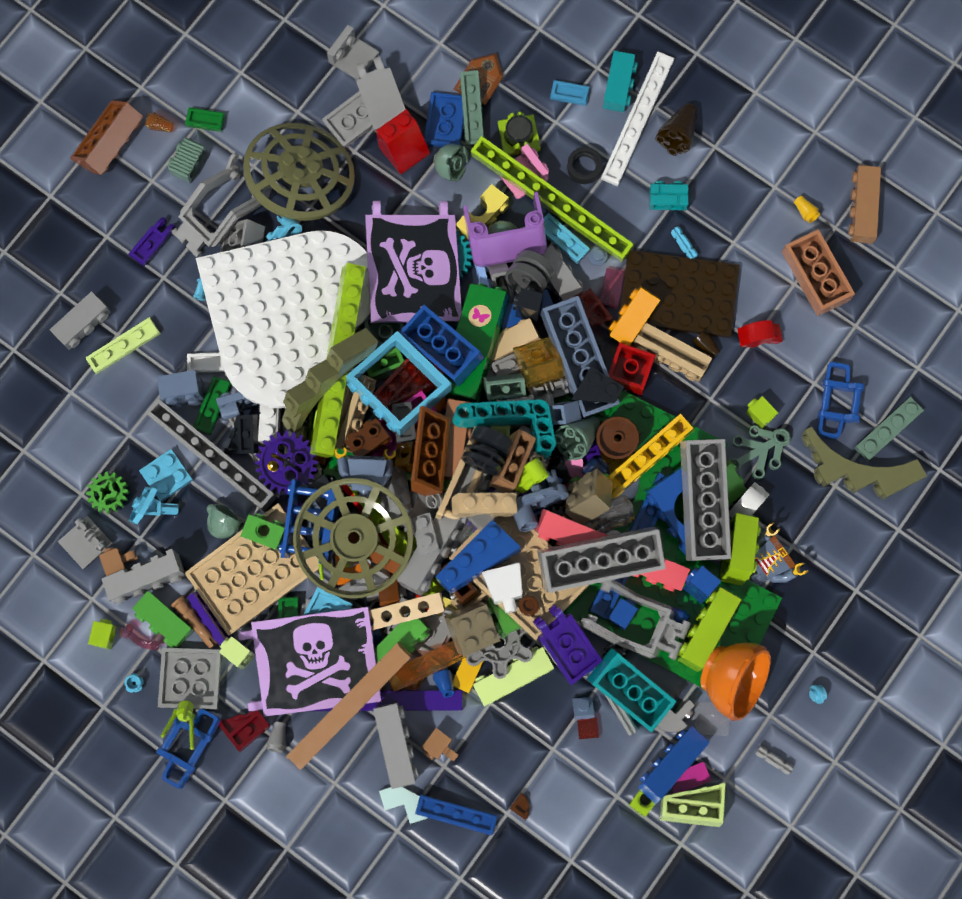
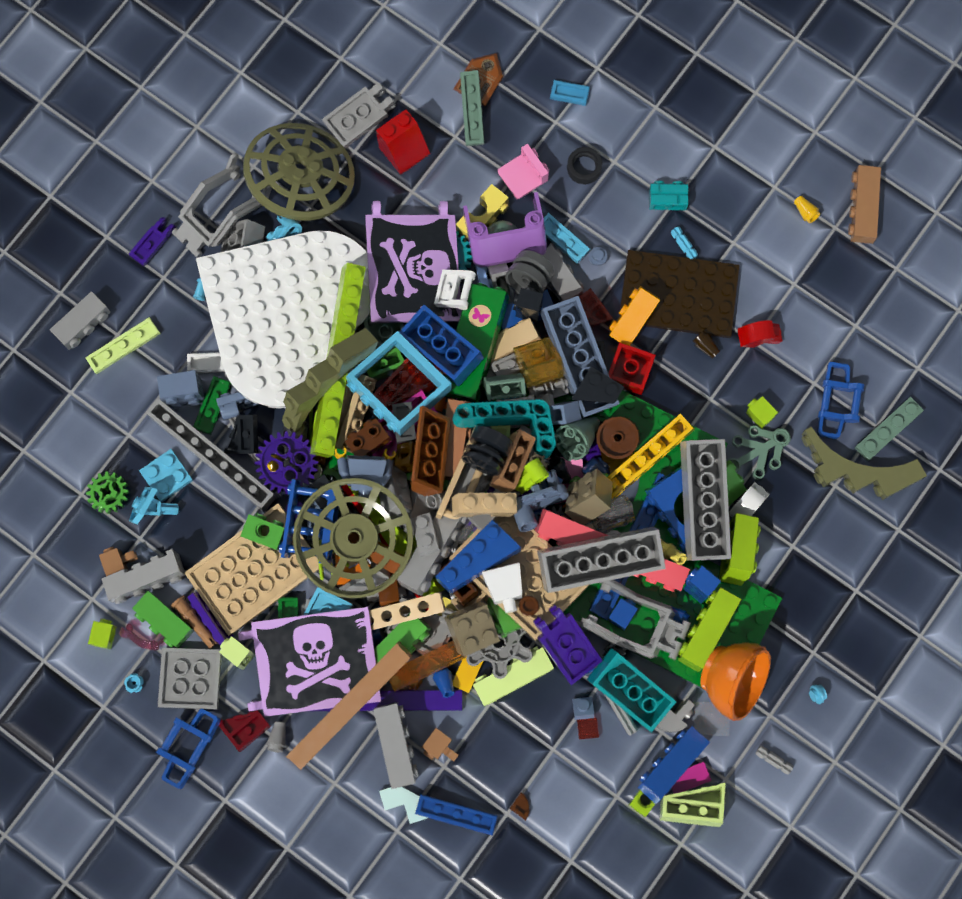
(85, 542): light grey hinge -> none
(107, 137): dark orange slope -> none
(158, 123): clear orange cone -> none
(184, 713): lime plant -> none
(186, 160): sand green brick -> none
(205, 119): green tile -> none
(222, 521): sand green piece -> none
(268, 423): white brick -> none
(349, 52): light grey bracket -> none
(379, 93): light grey tile -> none
(444, 120): blue tile -> none
(449, 287): none -> white plate
(450, 161): sand green cylinder -> none
(519, 132): piece -> none
(552, 199): lime brick -> none
(612, 287): clear pink tile -> none
(619, 81): teal brick -> none
(637, 119): white tile -> none
(672, 352): tan brick -> none
(672, 553): none -> light yellow pin
(678, 131): dark brown cone -> none
(773, 560): torso -> none
(818, 272): nougat brick -> none

